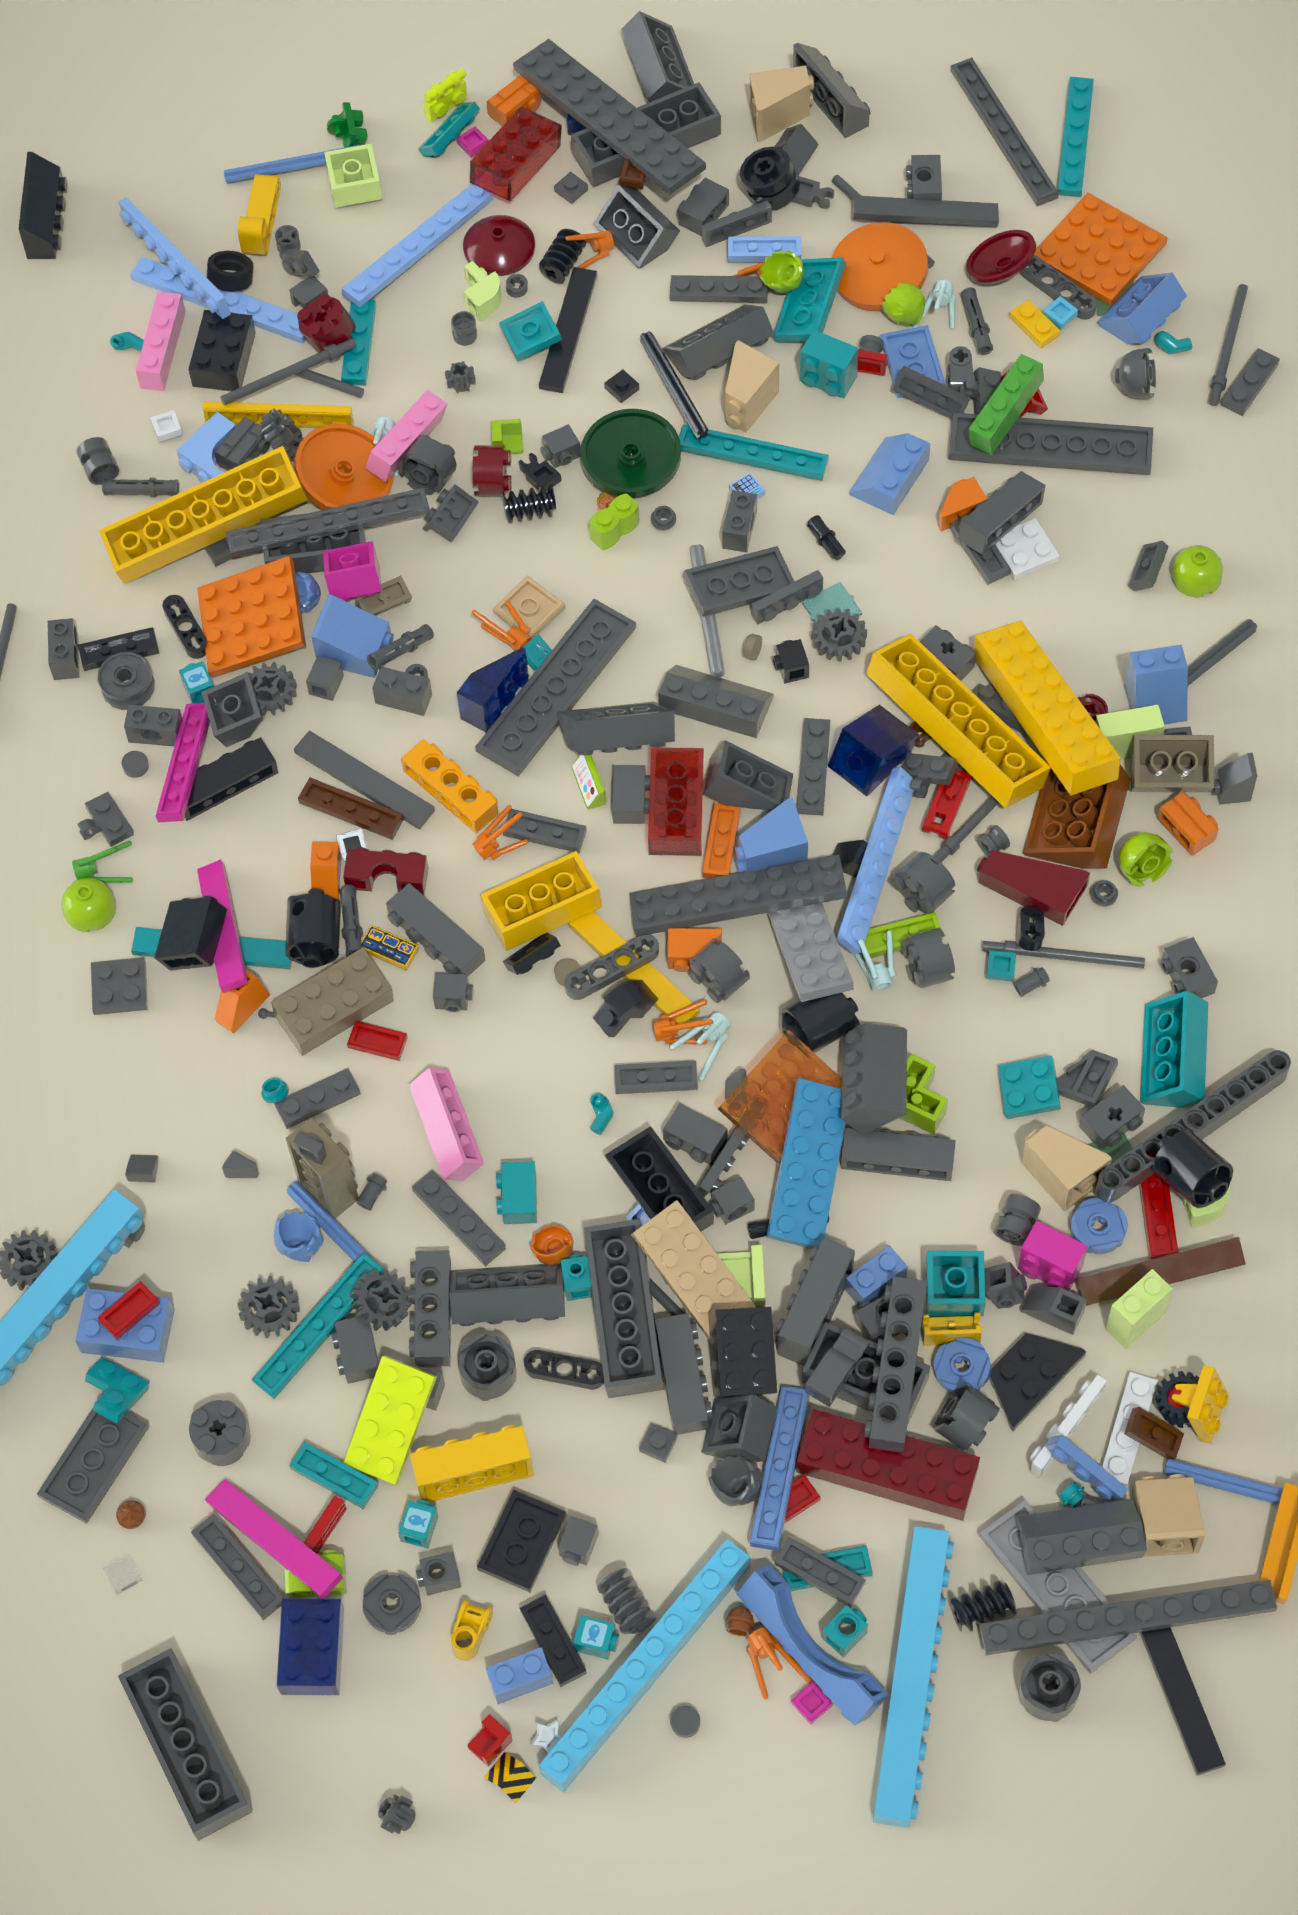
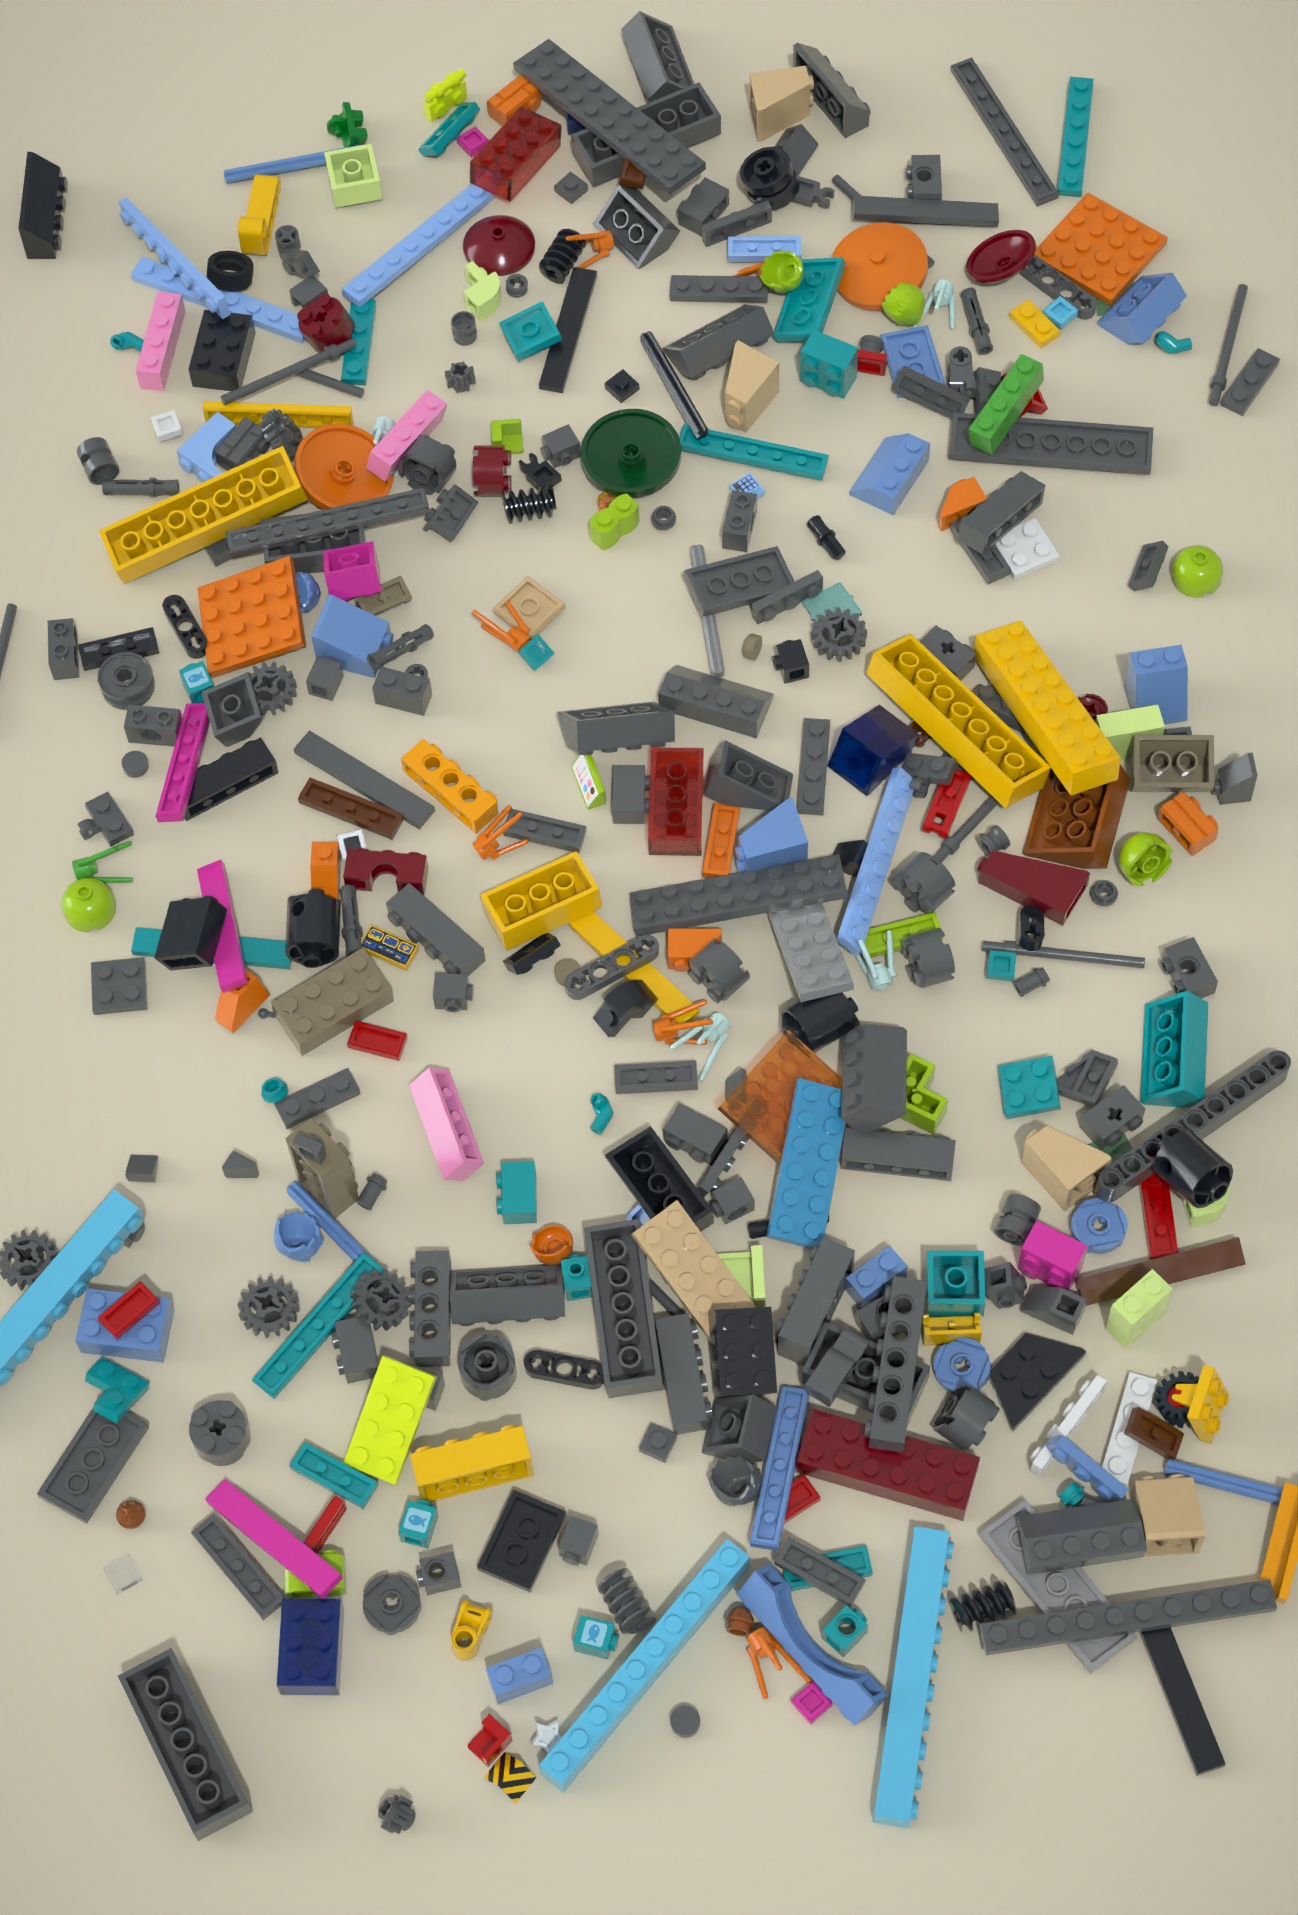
(459, 1218): dark grey plate -> none
(492, 689): clear blue slope -> none
(554, 1640): black plate -> none
(555, 687): dark grey plate -> none
(1037, 1675): dark grey brick -> none
(1137, 374): dark grey cylinder -> none
(1220, 650): dark grey axle -> none

